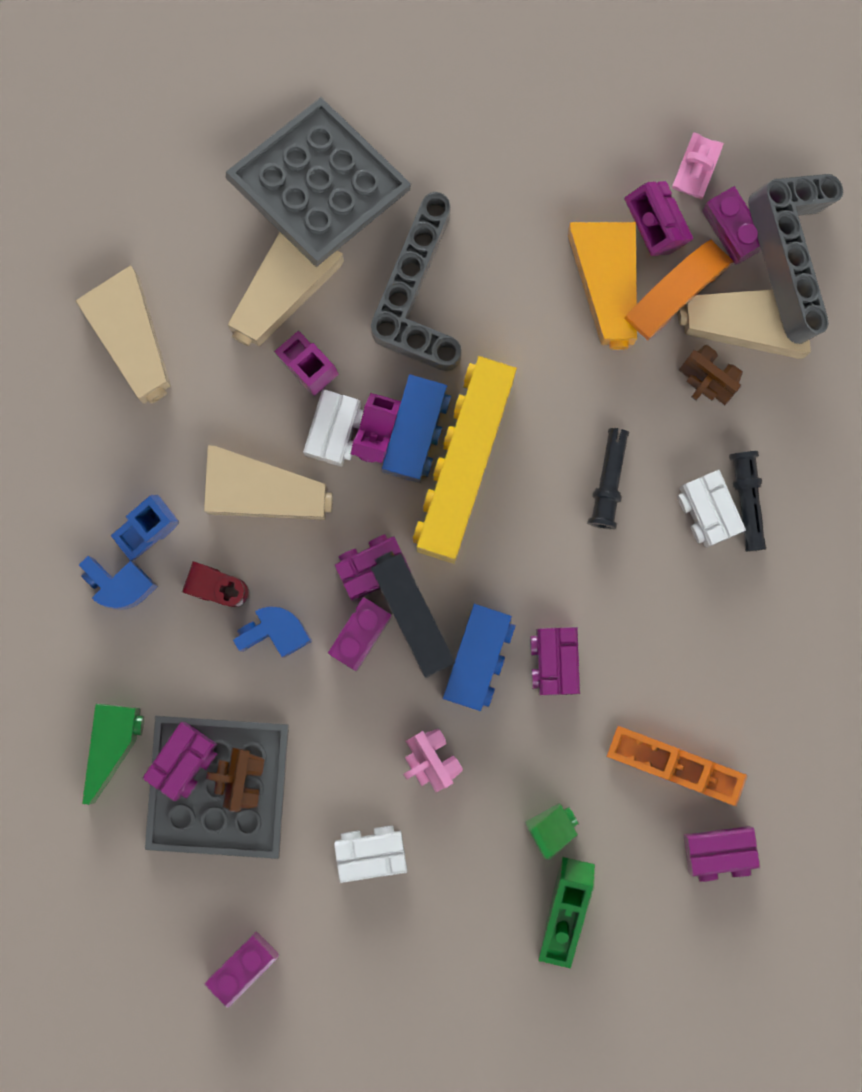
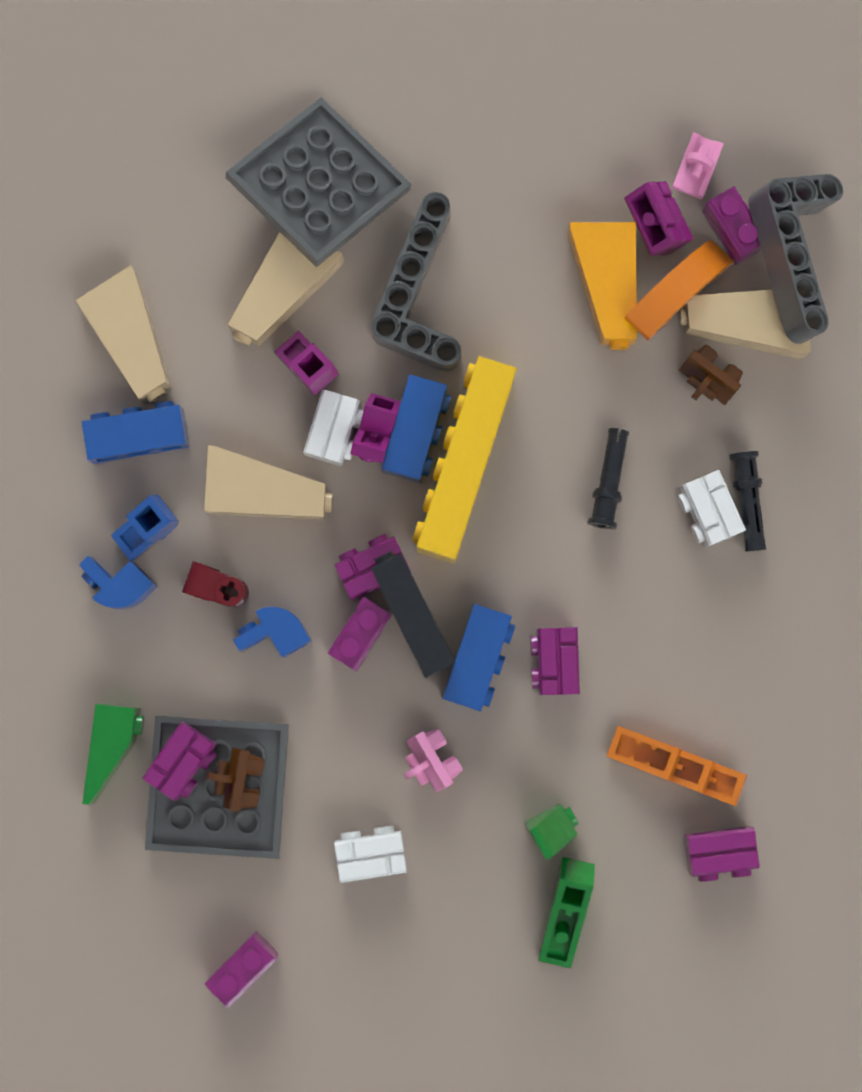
(135, 432): none -> blue brick

